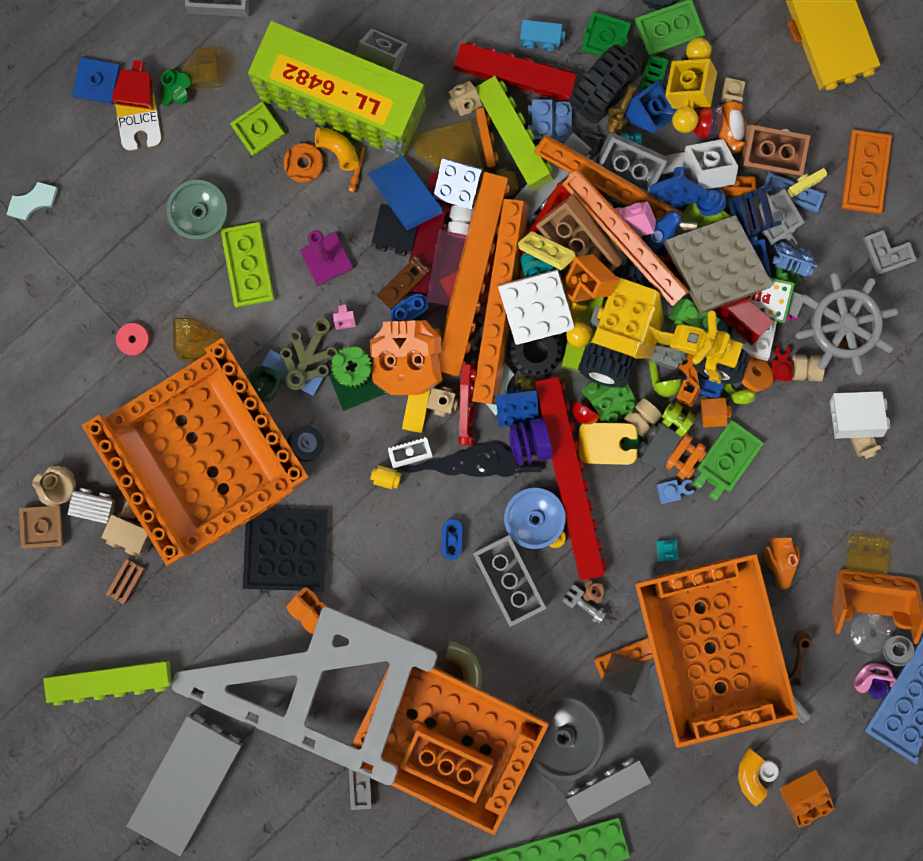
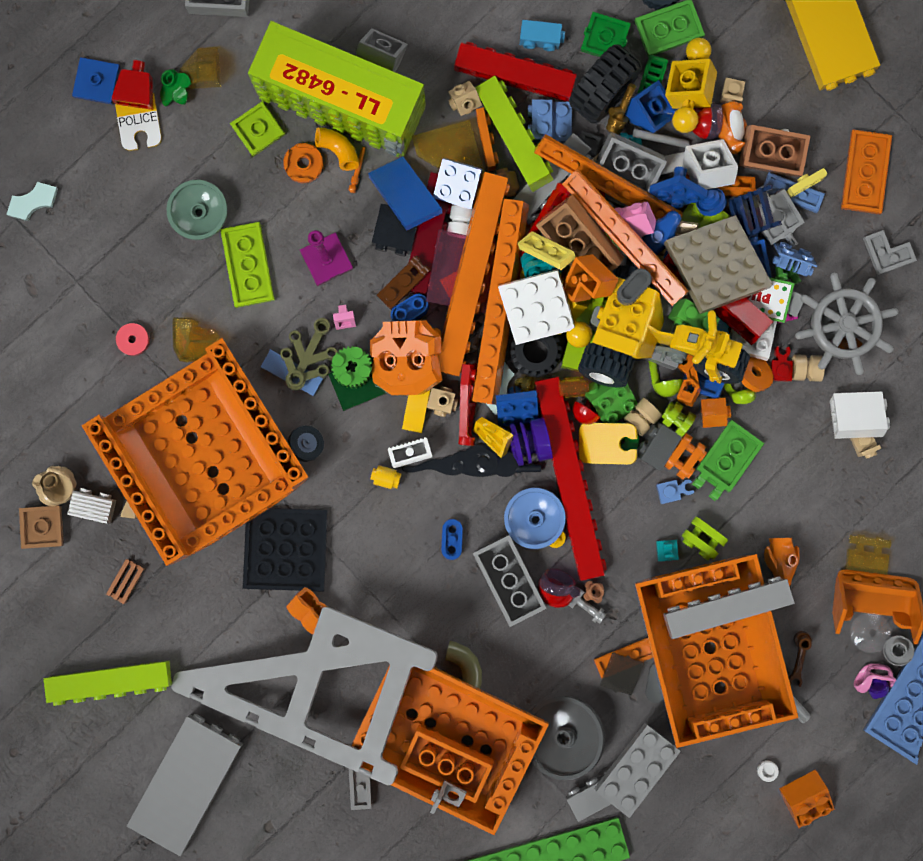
(127, 534): tan brick -> none
(265, 382): clear green helmet -> none
(443, 794): none -> light grey bracket
(494, 436): none -> yellow wing
(557, 588): none -> piece
(573, 387): none -> clear orange brick
(633, 287): none -> dark grey tile
(637, 770): none -> light grey brick
(660, 138): none -> light grey bar
(706, 550): none -> lime brick
(728, 608): none -> light grey brick
(748, 777): light orange cylinder -> none
(794, 32): orange piece -> none

